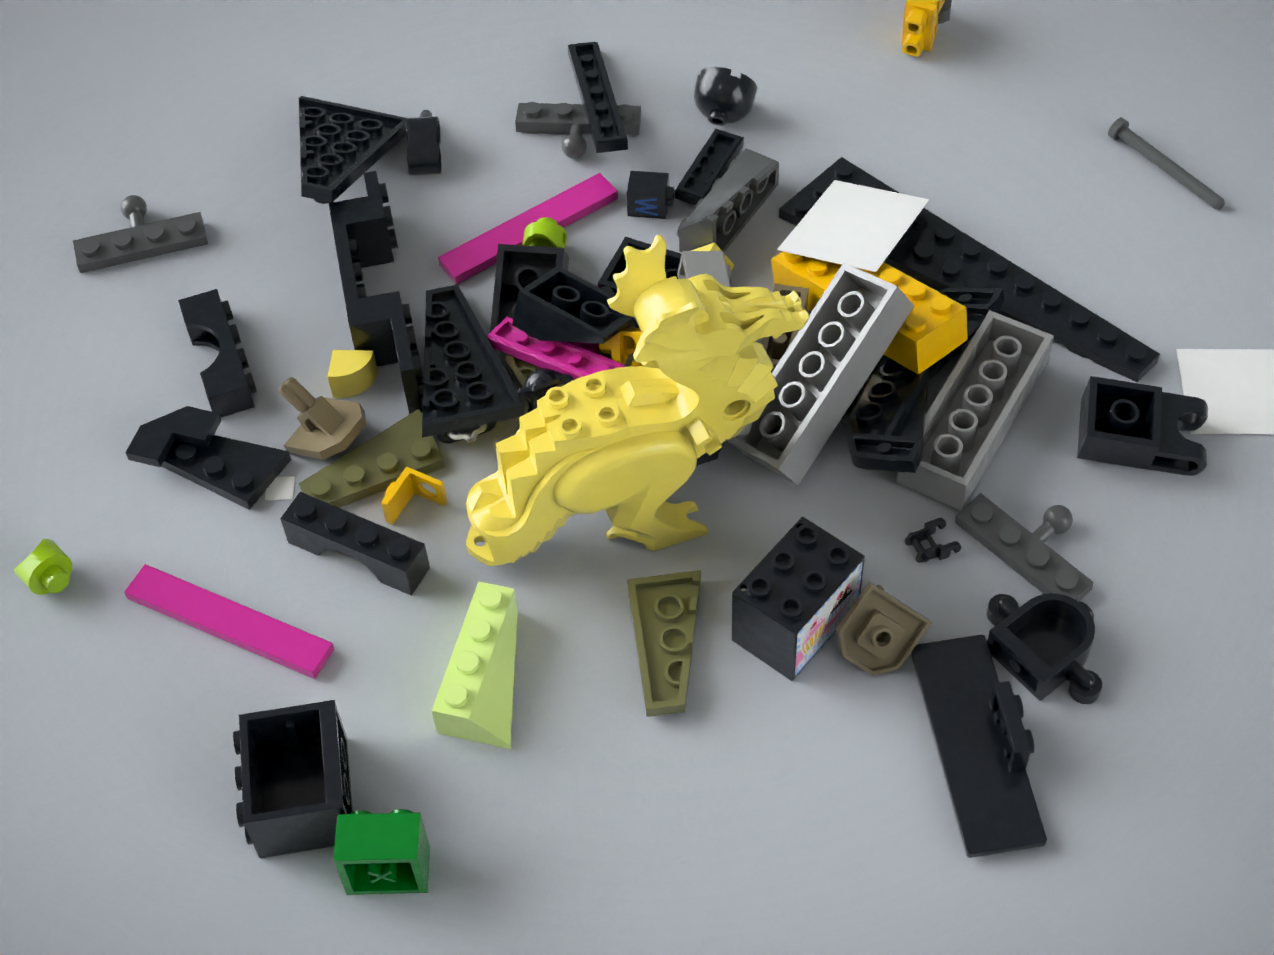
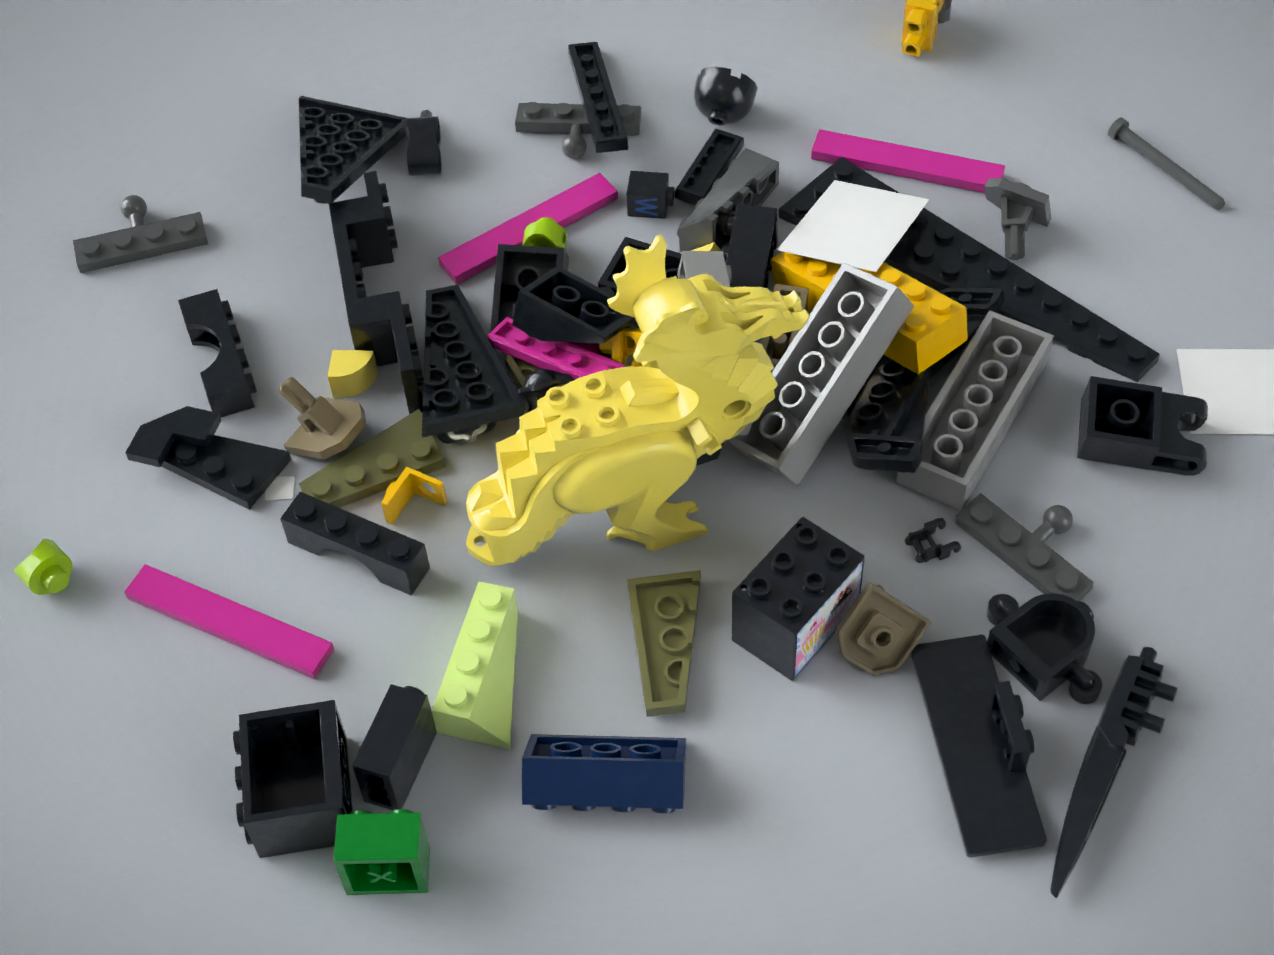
(395, 747): none -> black brick
(604, 772): none -> dark blue slope
(751, 245): none -> black wedge
(905, 161): none -> dark pink tile
(1018, 208): none -> dark grey piece
(1118, 725): none -> black piece

